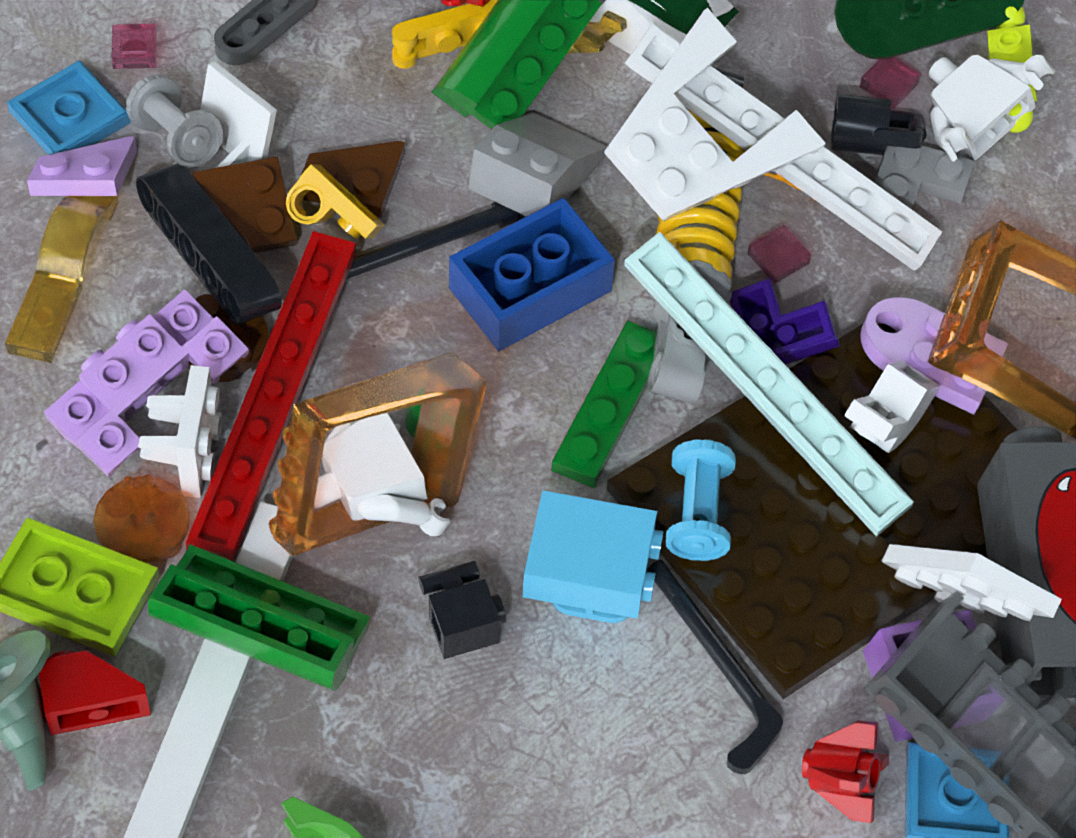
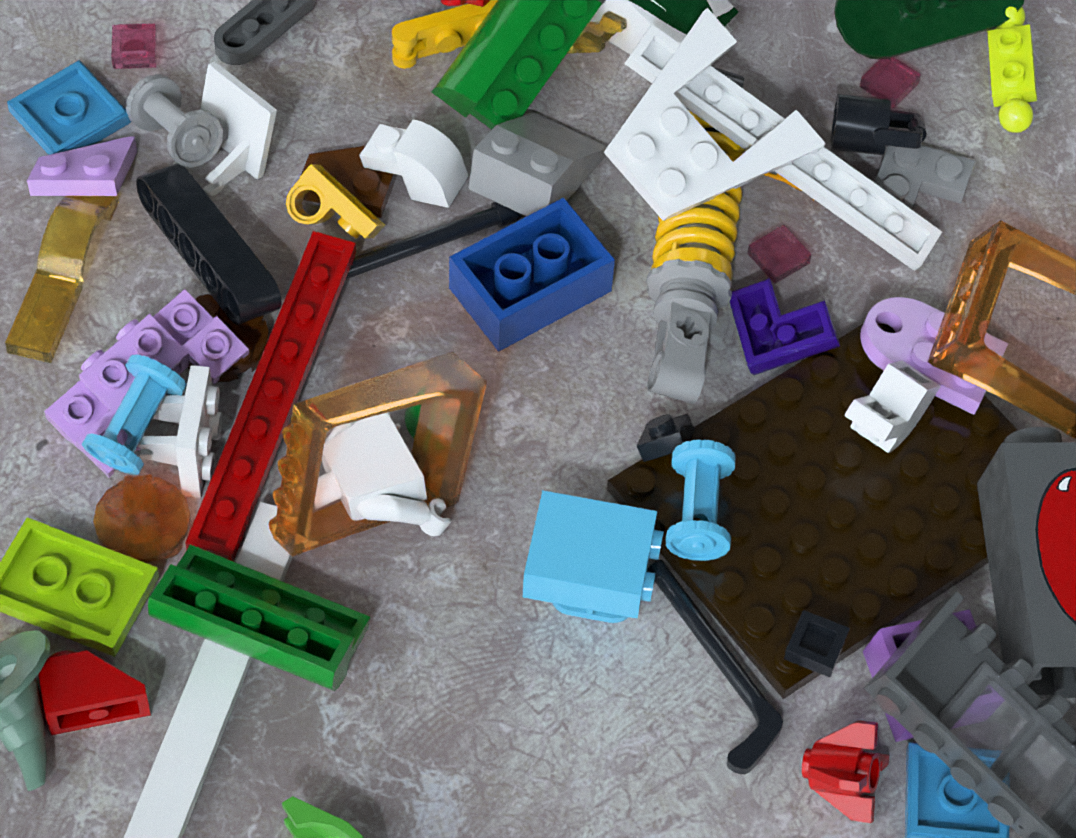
(134, 414): none -> medium azure hose
(252, 201): reddish brown wing -> none
(423, 157): none -> white brick
(462, 614): black brick -> none
(607, 407): green plate -> none
(663, 435): none -> black plate
(769, 384): light aqua tile -> none
(816, 643): none -> black plate
(973, 577): white plate -> none
(976, 100): white torso -> none

